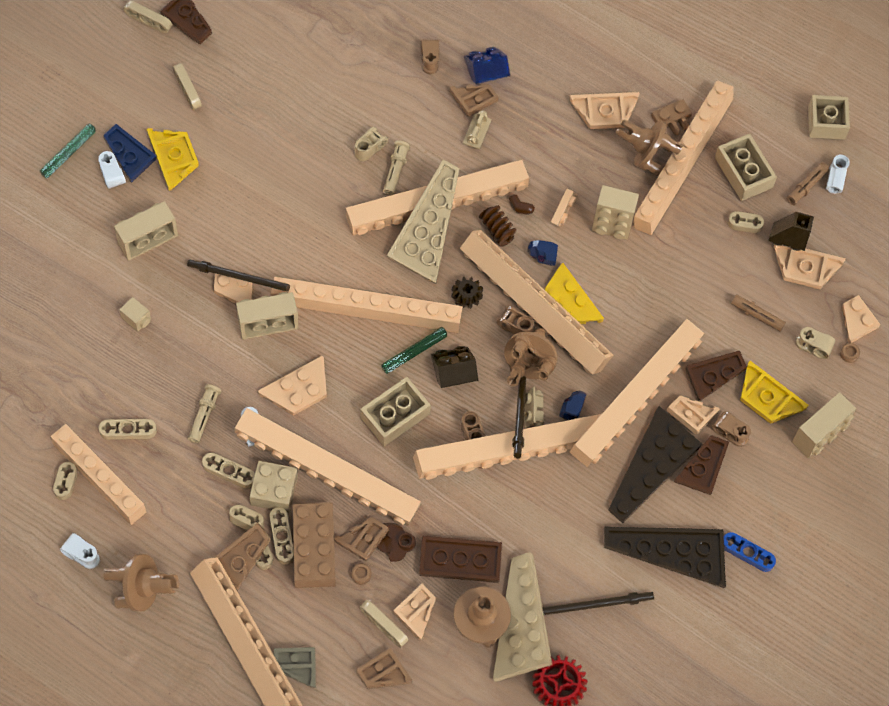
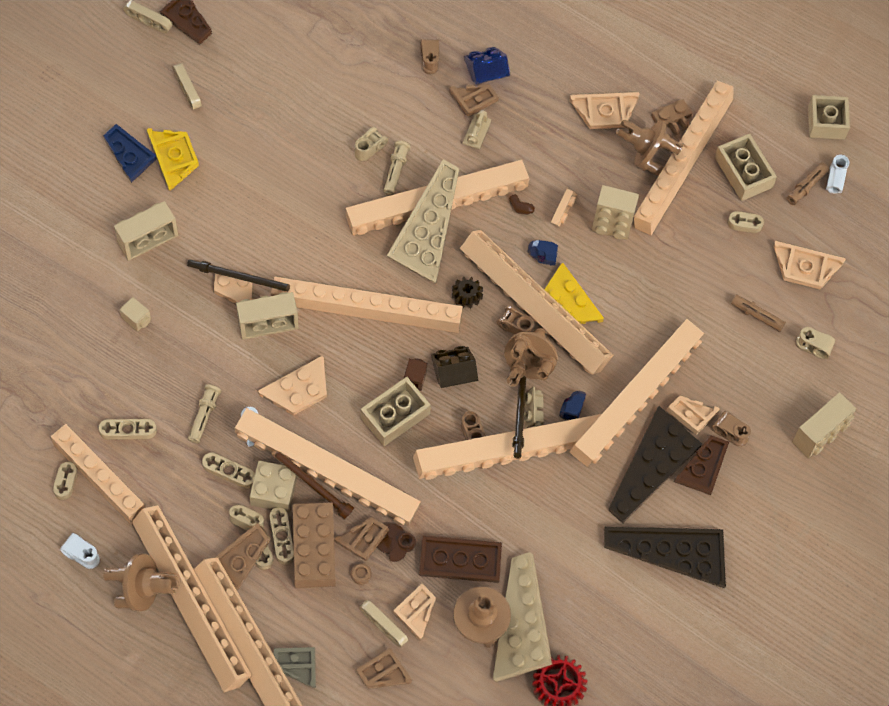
(68, 150): clear green axle -> none
(111, 171): white piece -> none
(192, 599): none -> light nougat brick
(342, 508): none -> reddish brown piece
(414, 350): clear green axle -> none
(416, 372): none -> reddish brown brick
(497, 225): reddish brown piece -> none
(632, 598): dark brown bar -> none
(714, 373): reddish brown wing -> none
(750, 560): blue beam -> none
(768, 396): yellow wing -> none
(792, 231): dark brown slope -> none
(850, 352): medium nougat tile -> none
(858, 319): light nougat wing -> none

